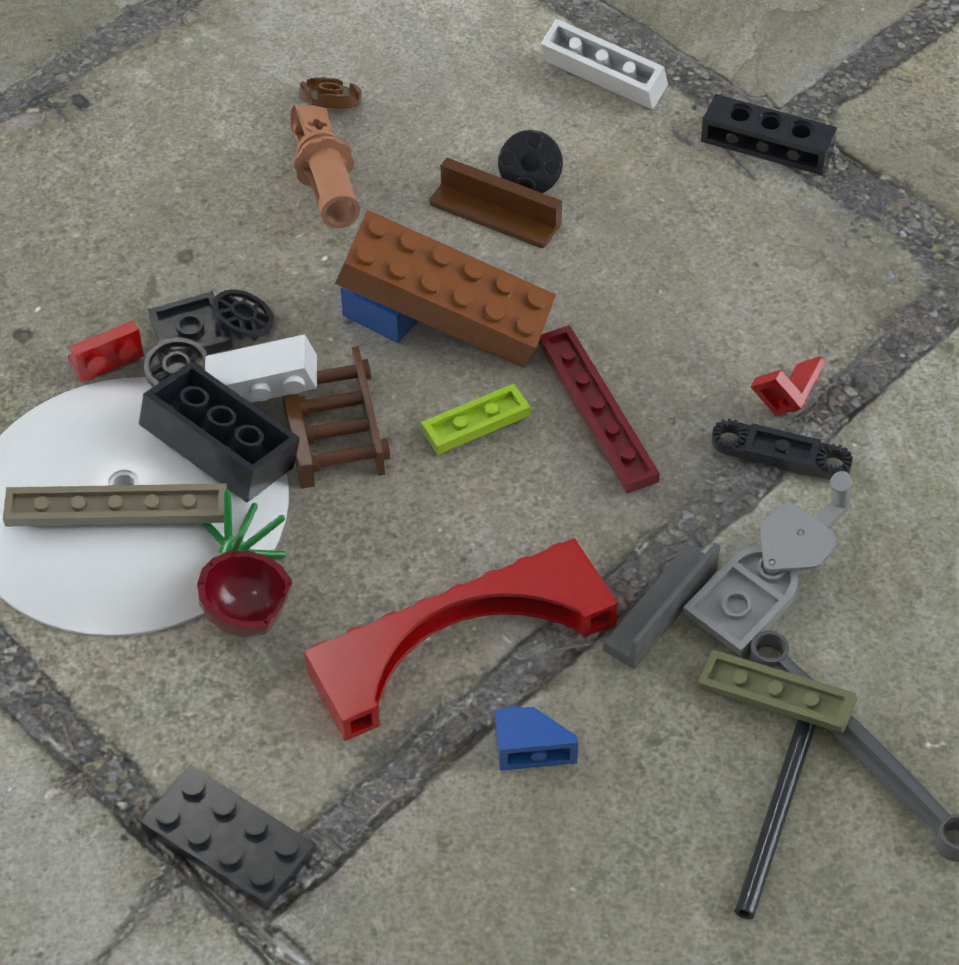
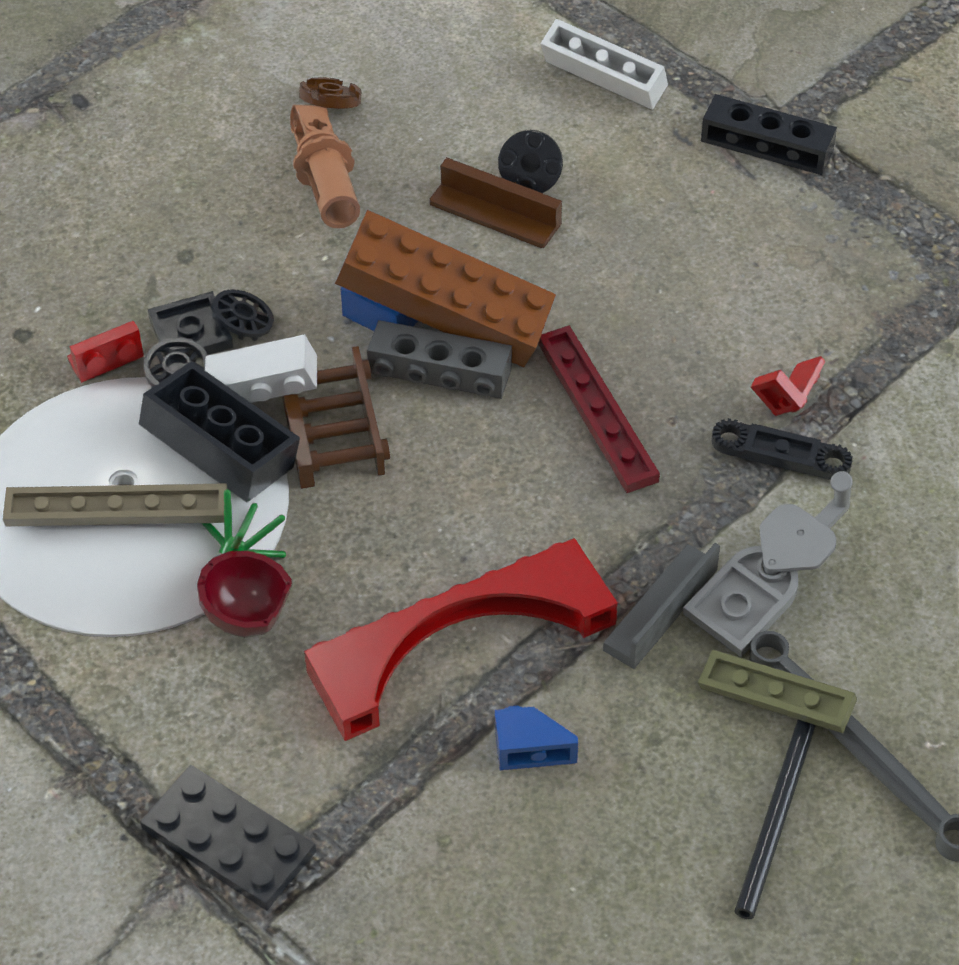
(440, 359): none -> dark grey brick
(475, 419): lime plate -> none

